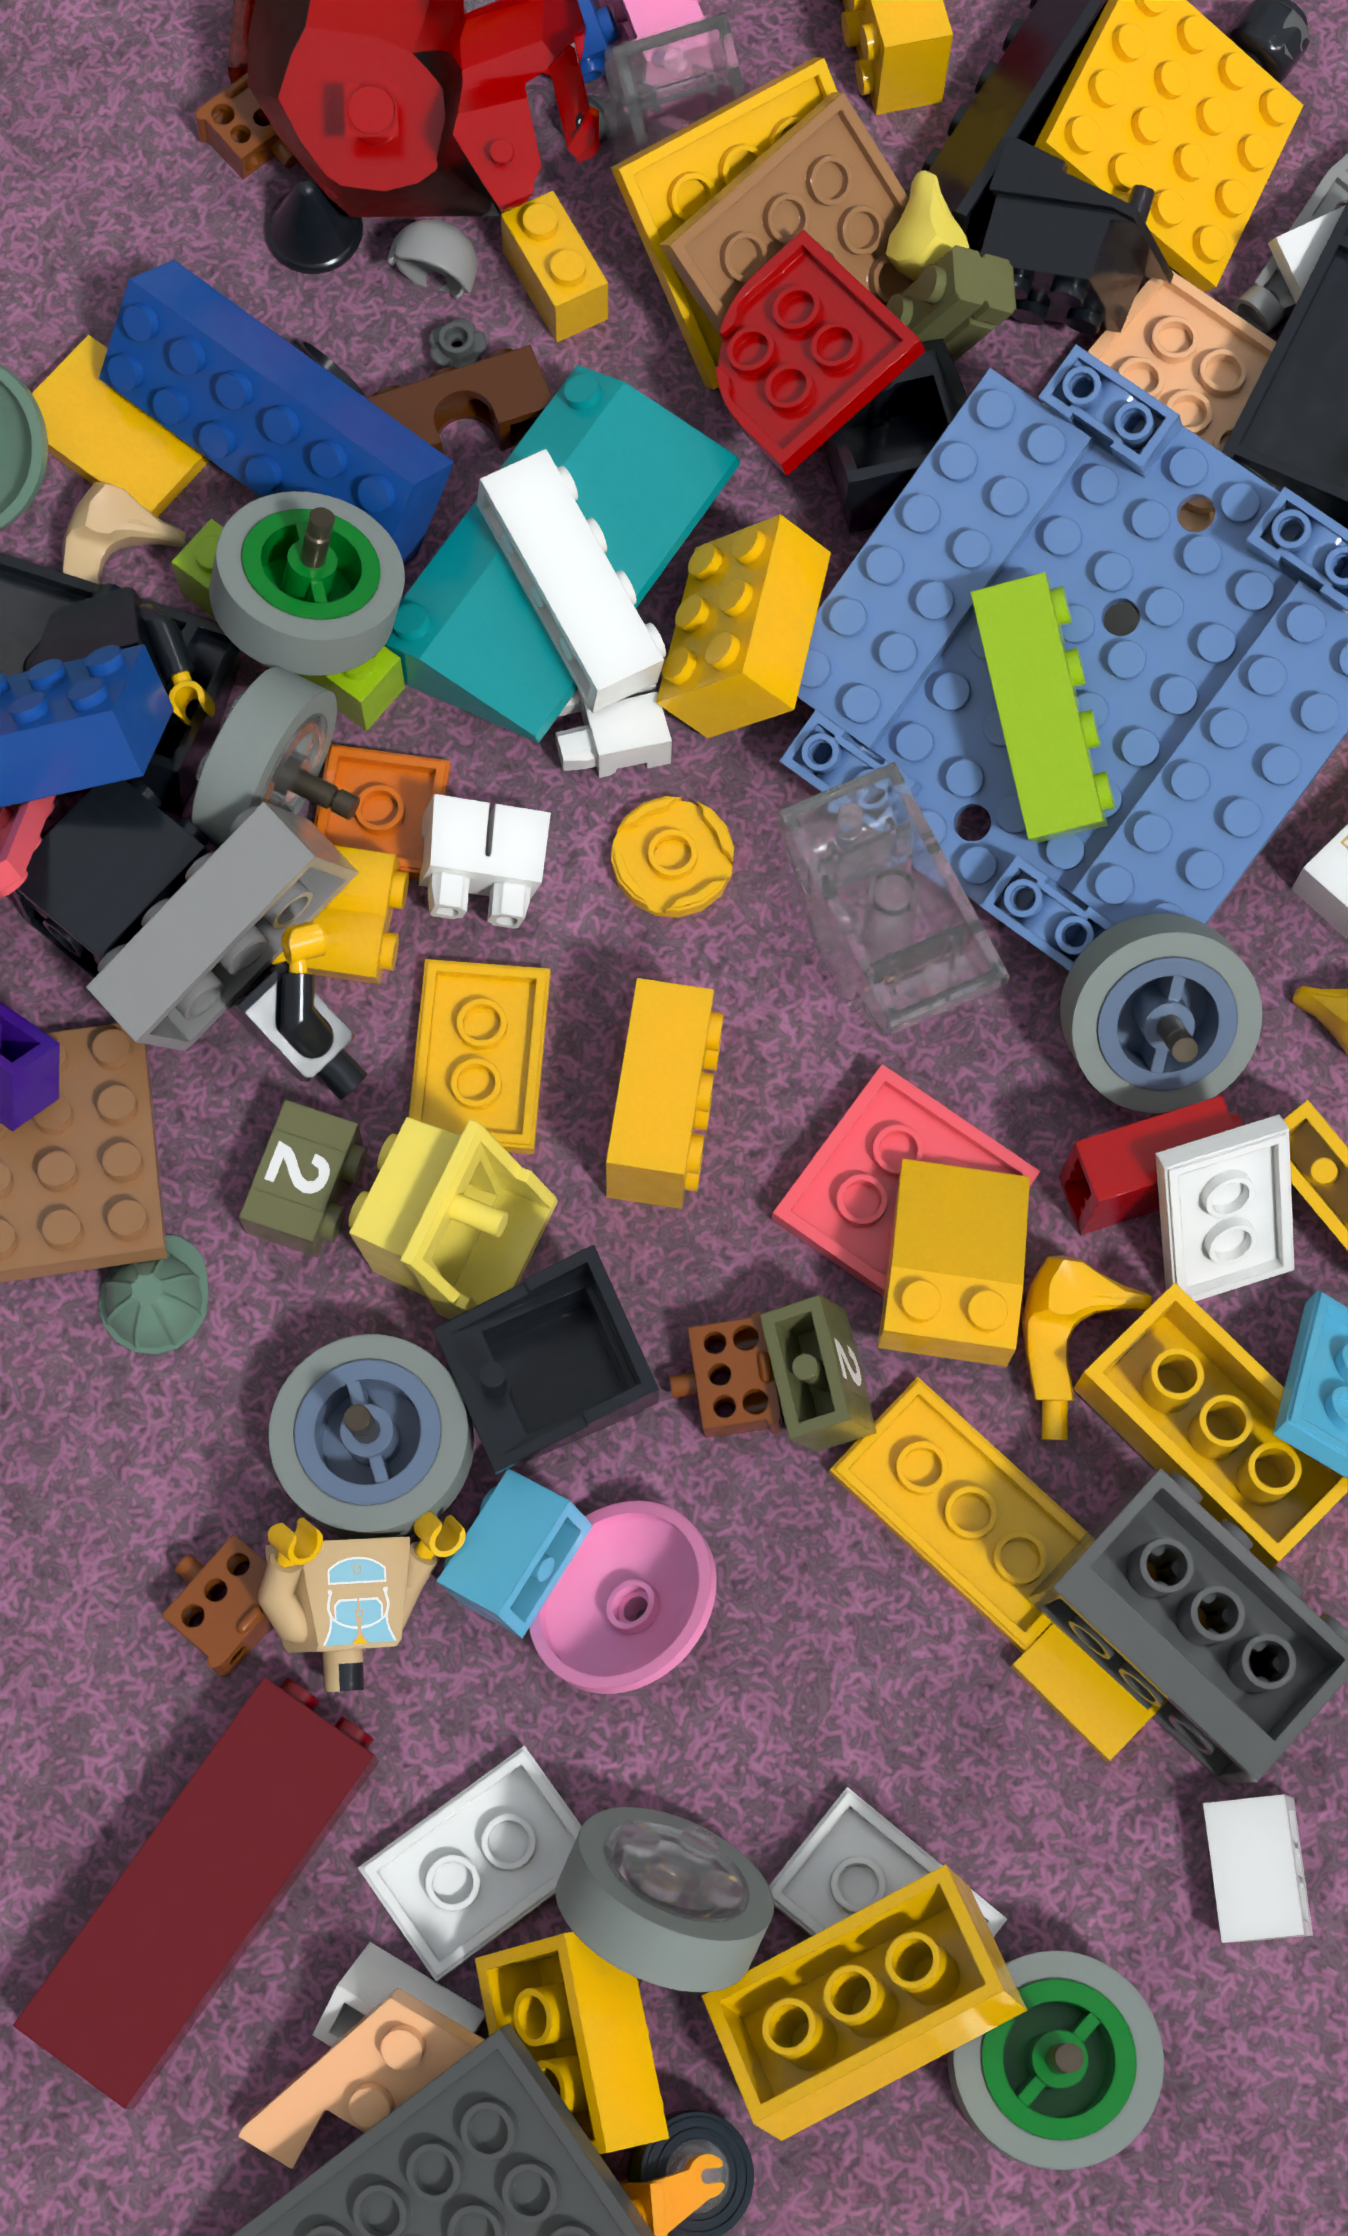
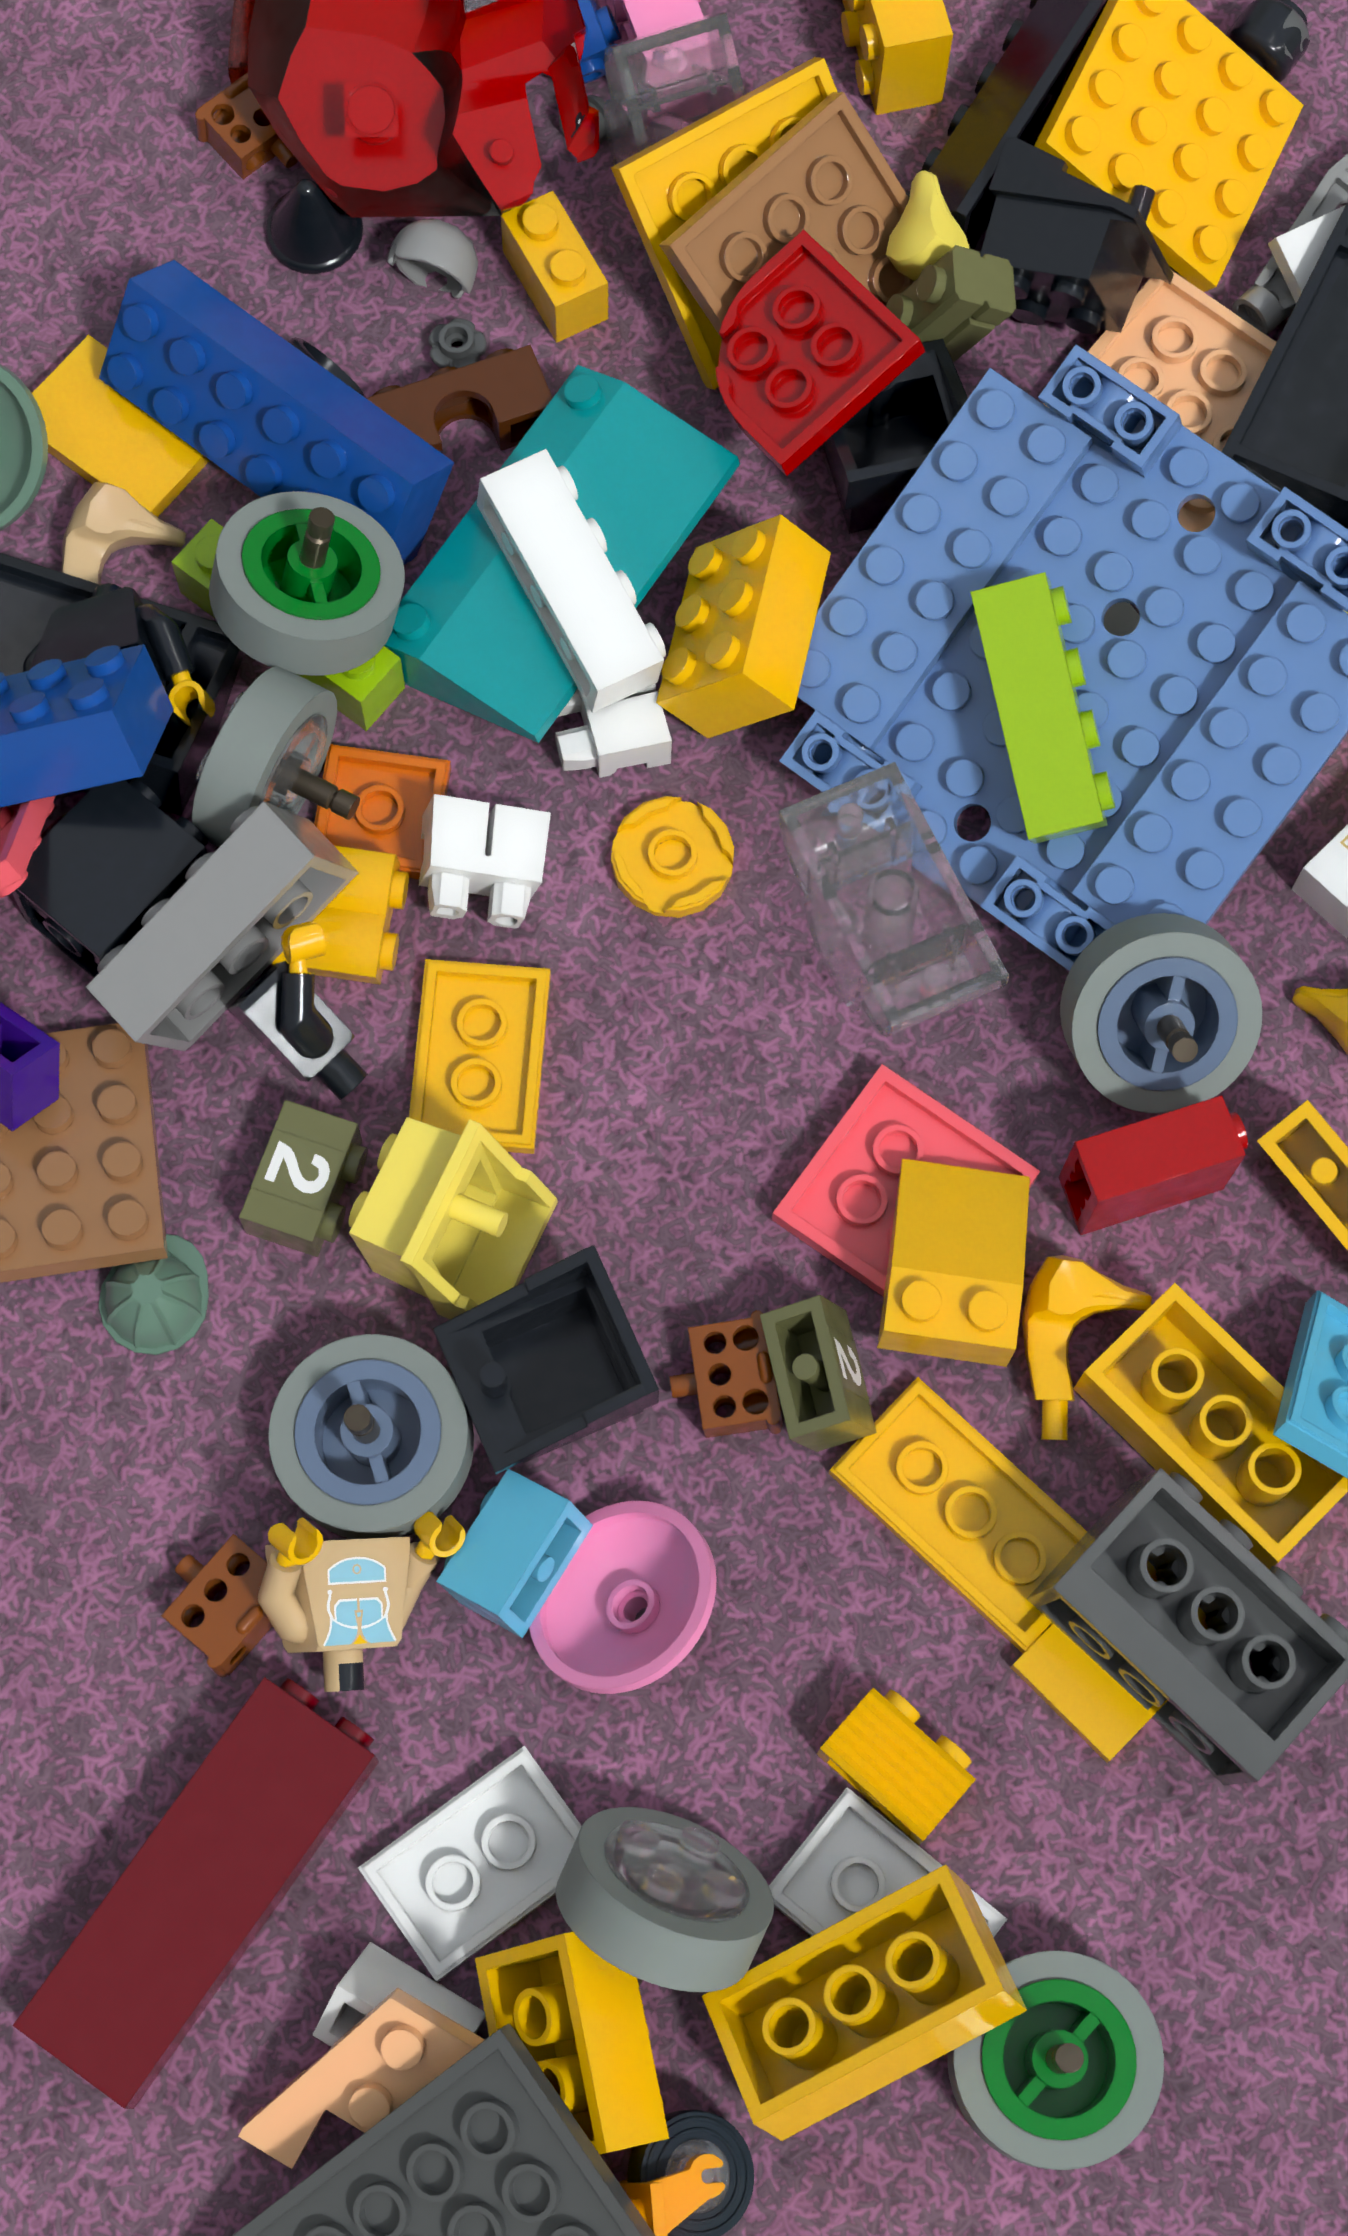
(663, 1094): yellow brick -> none
(898, 1764): none -> yellow brick
(1227, 1209): white tile -> none
(1257, 1869): white brick -> none

